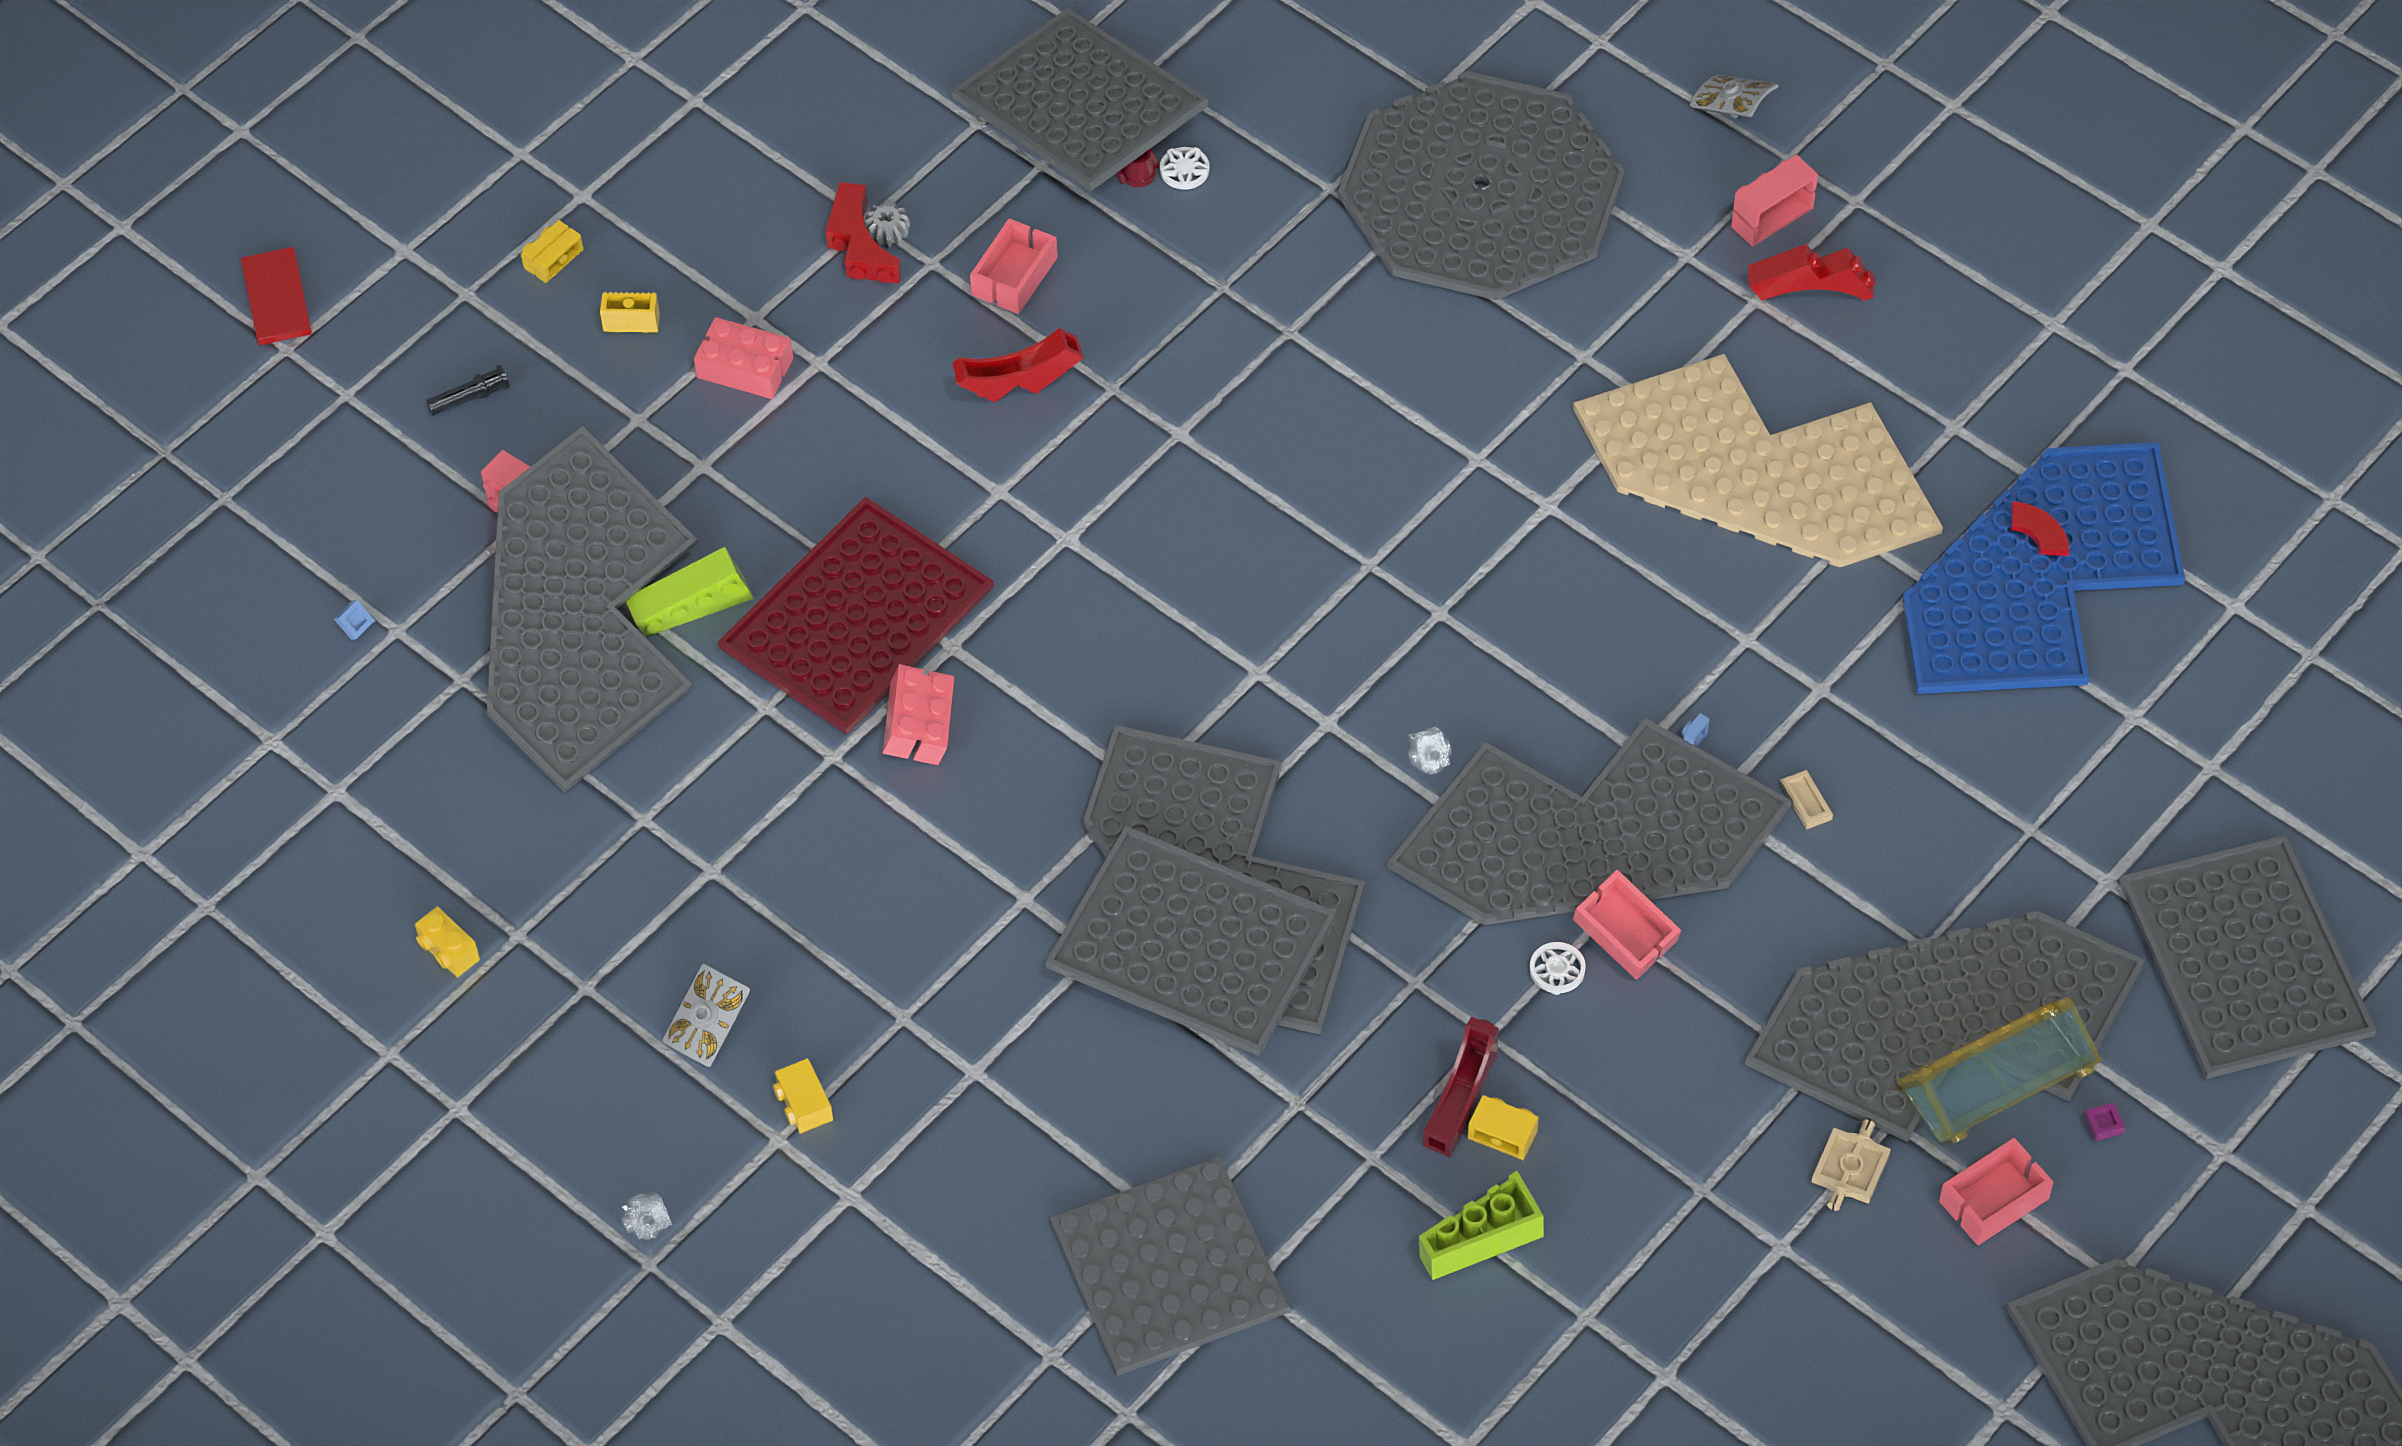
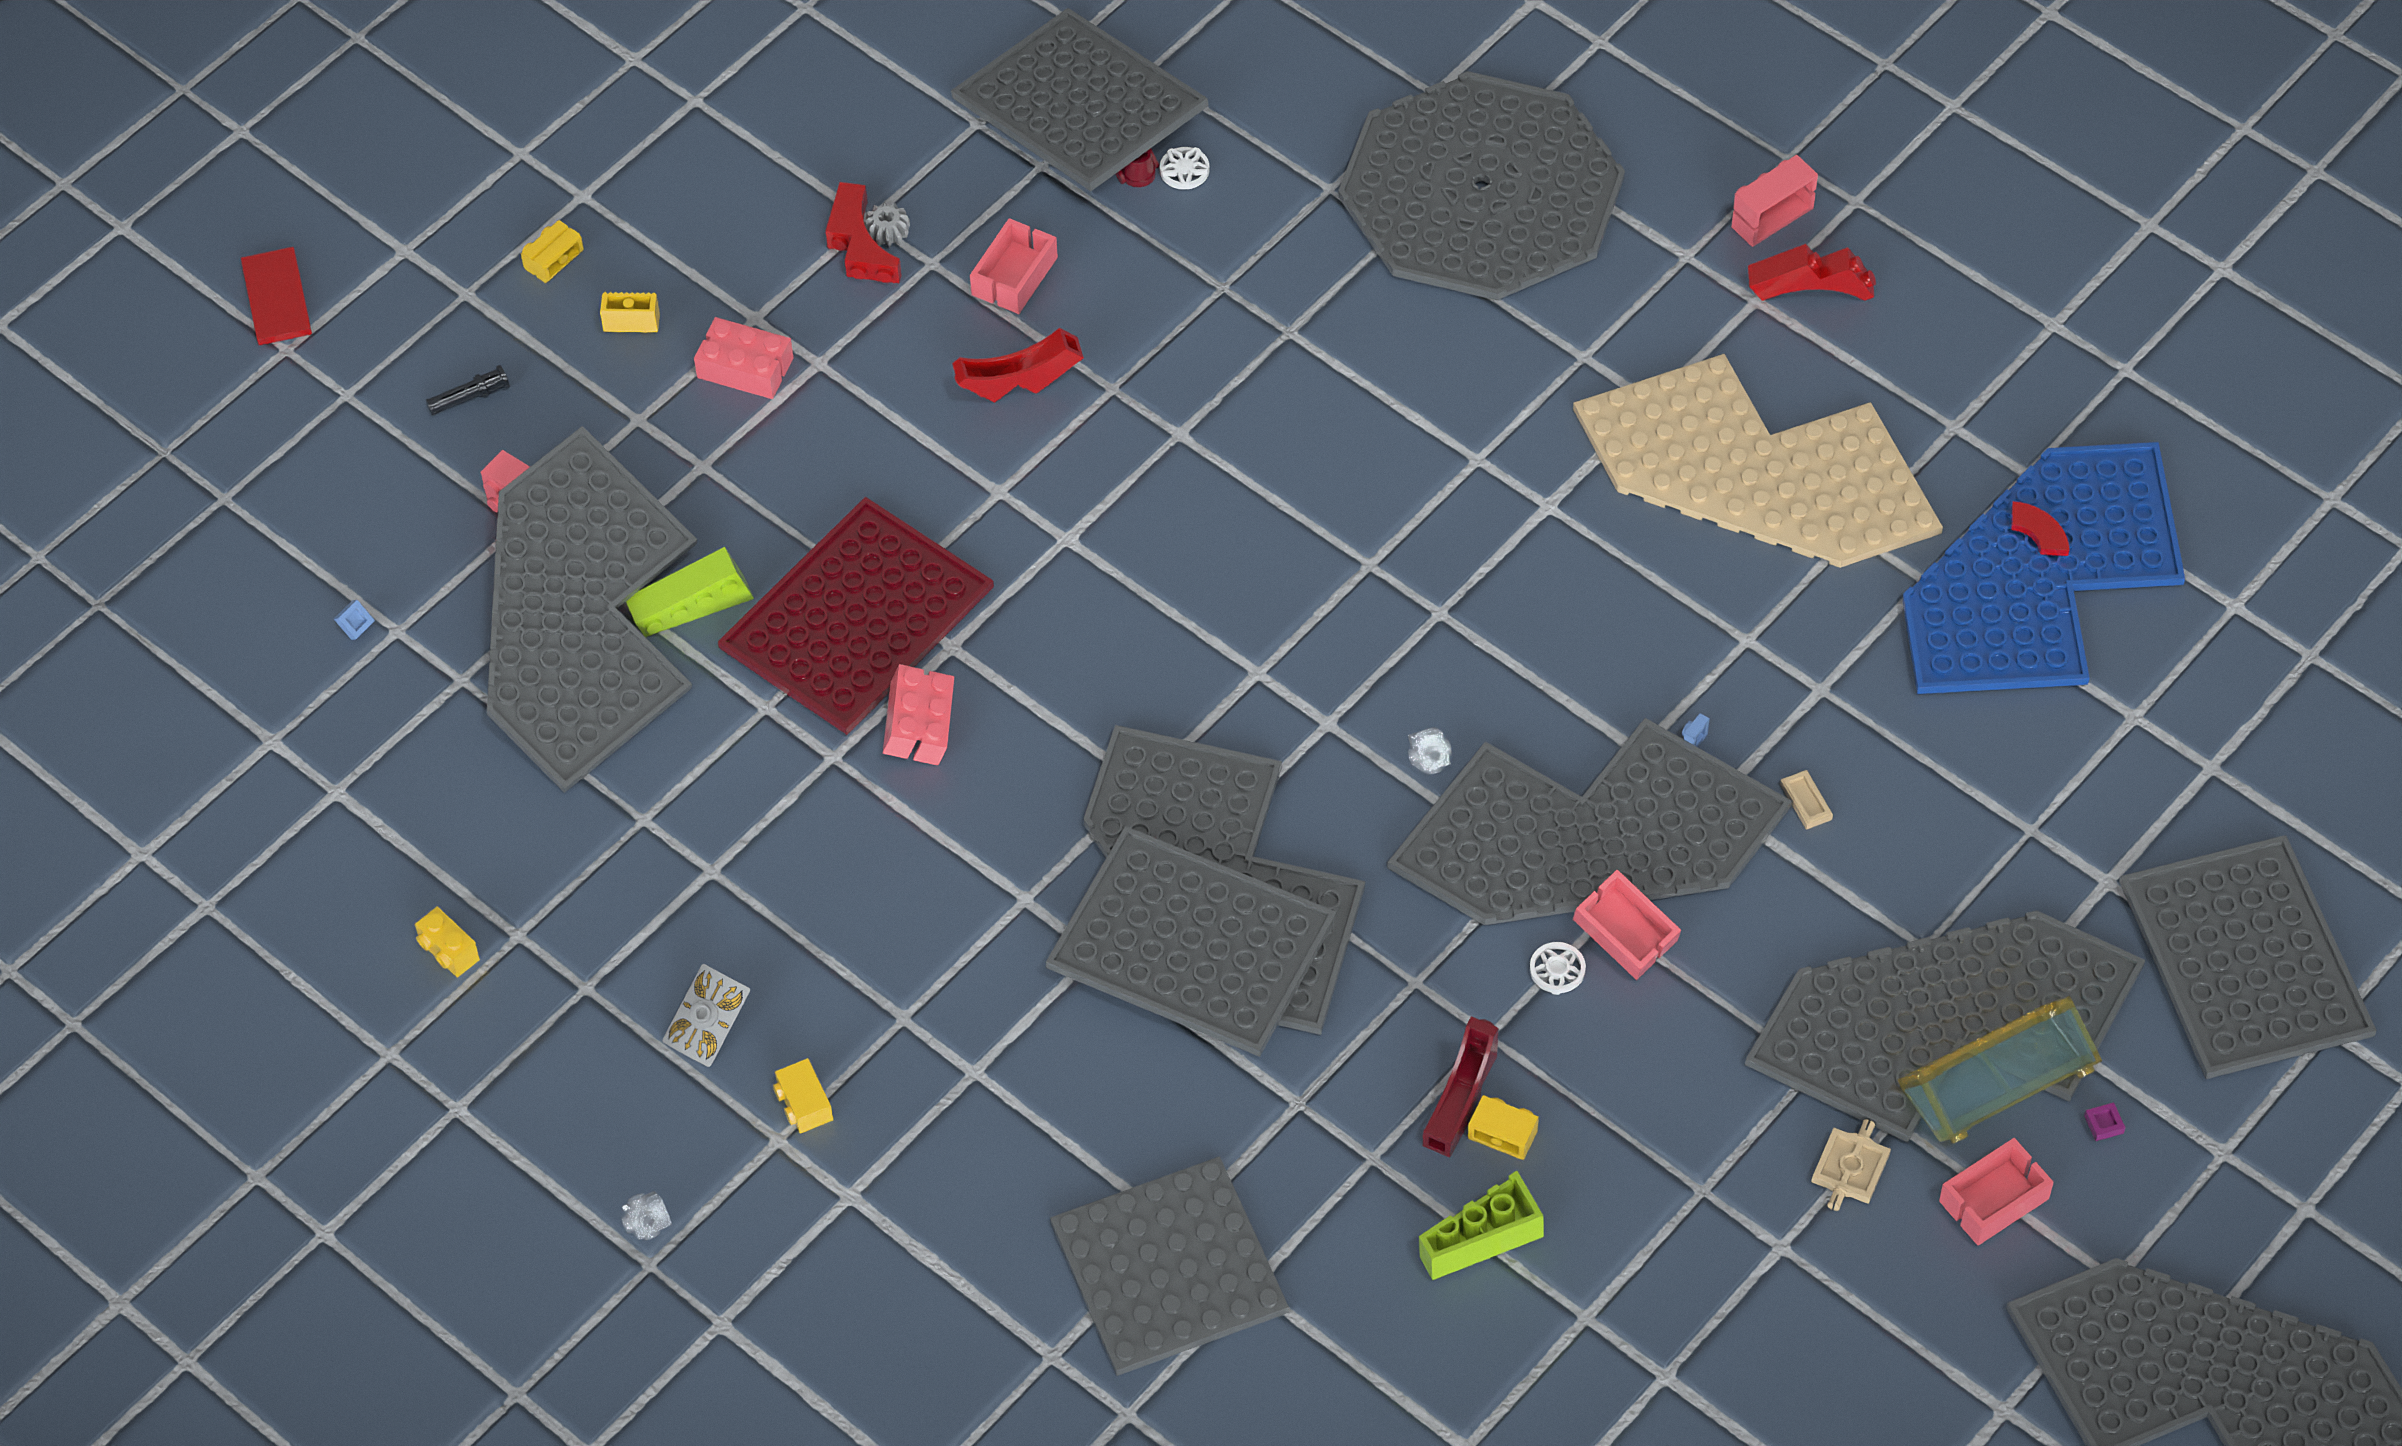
(1731, 95): light grey shield -> none

